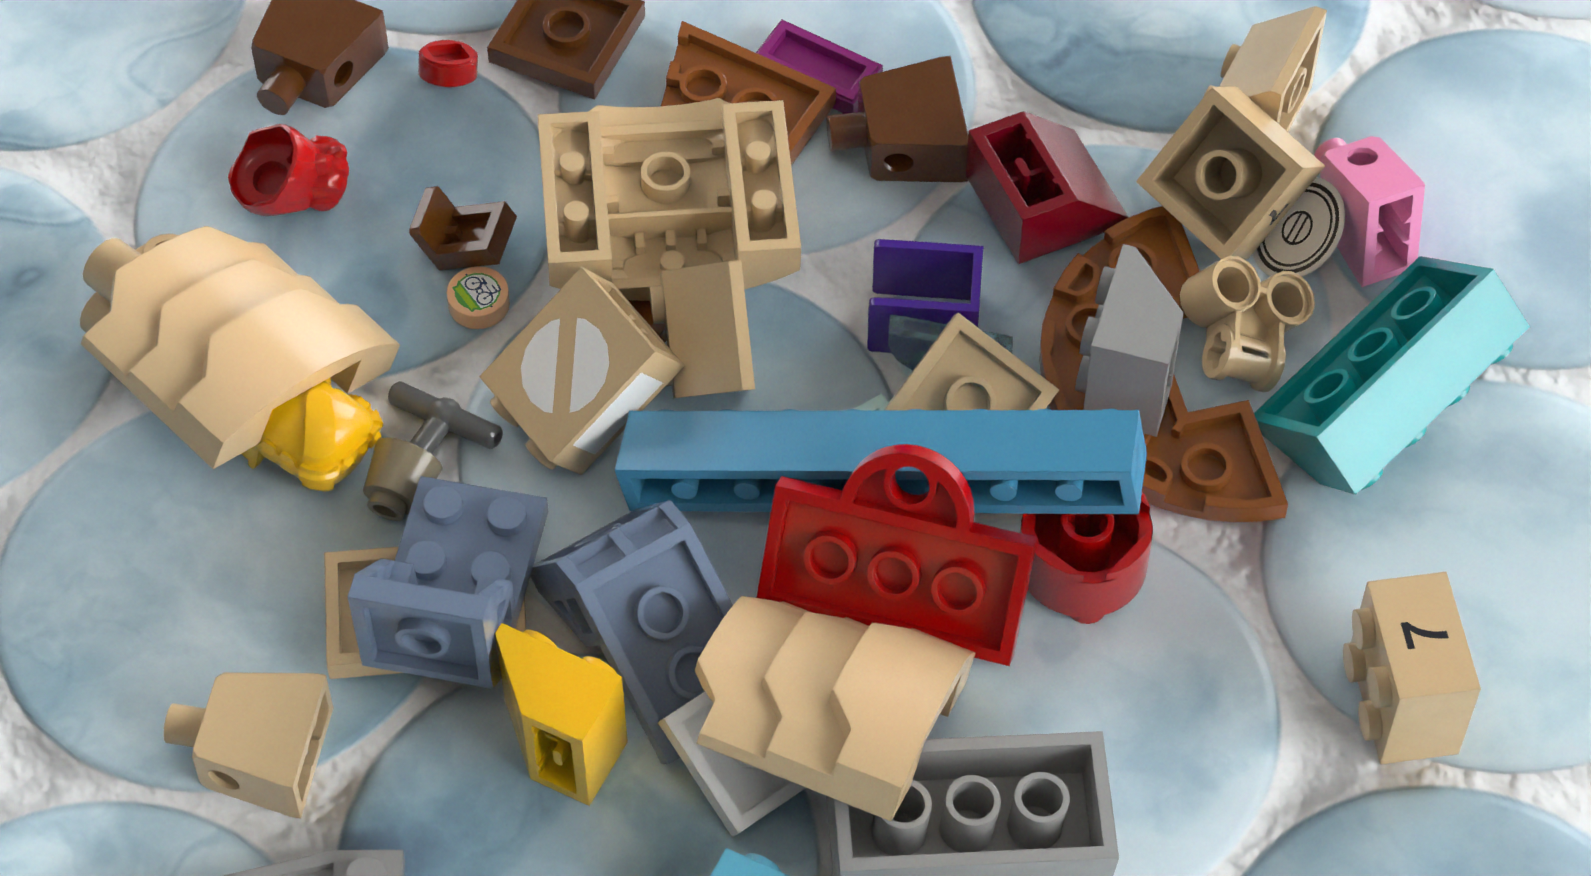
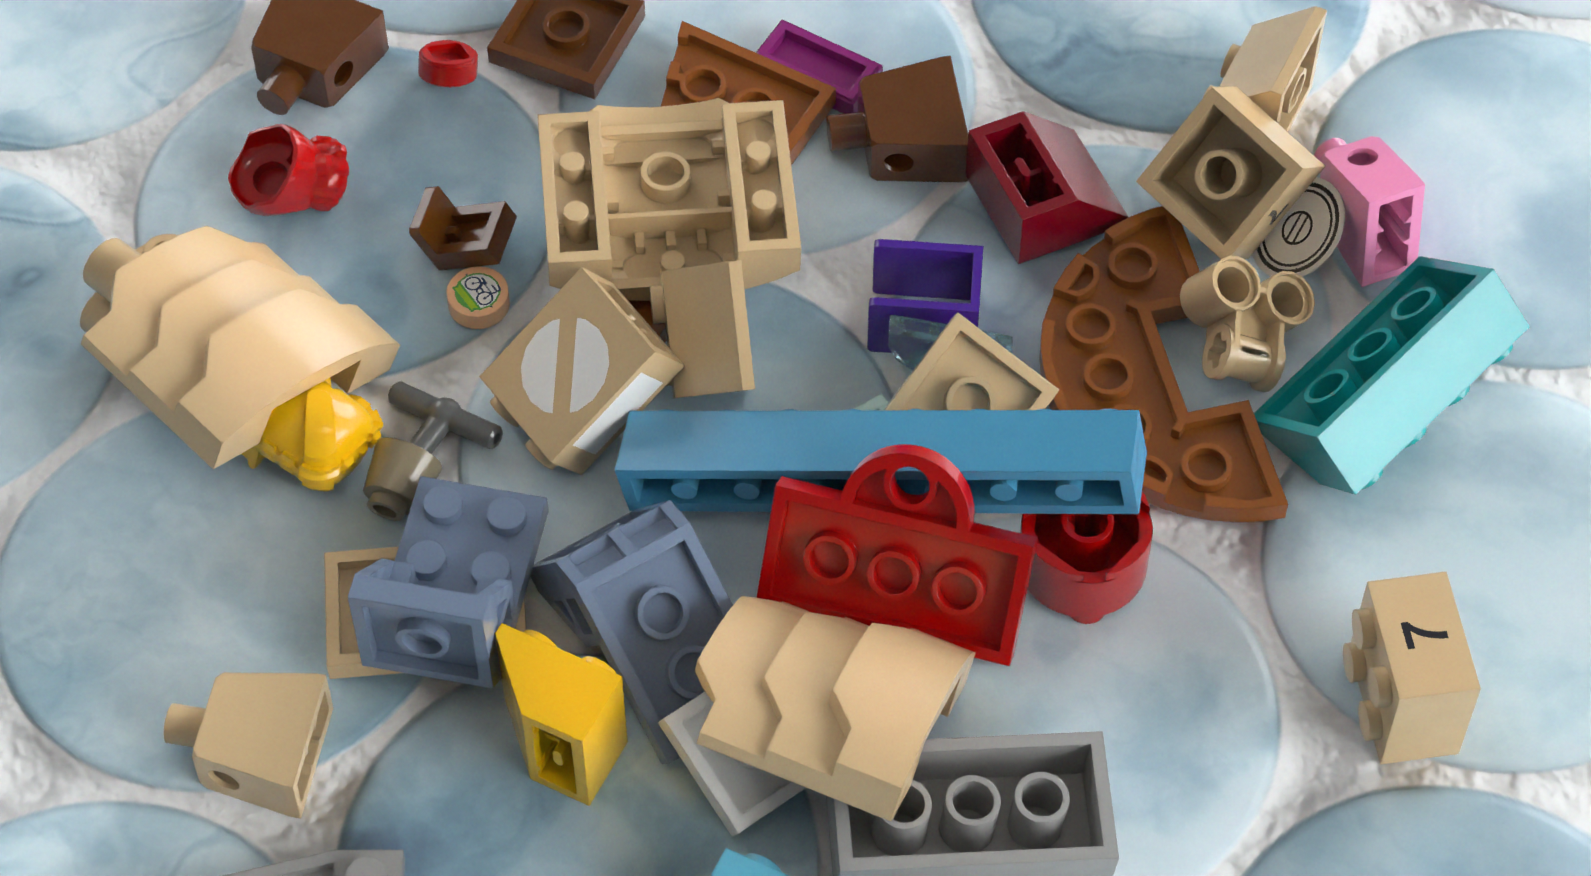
(1130, 342): light grey slope -> none

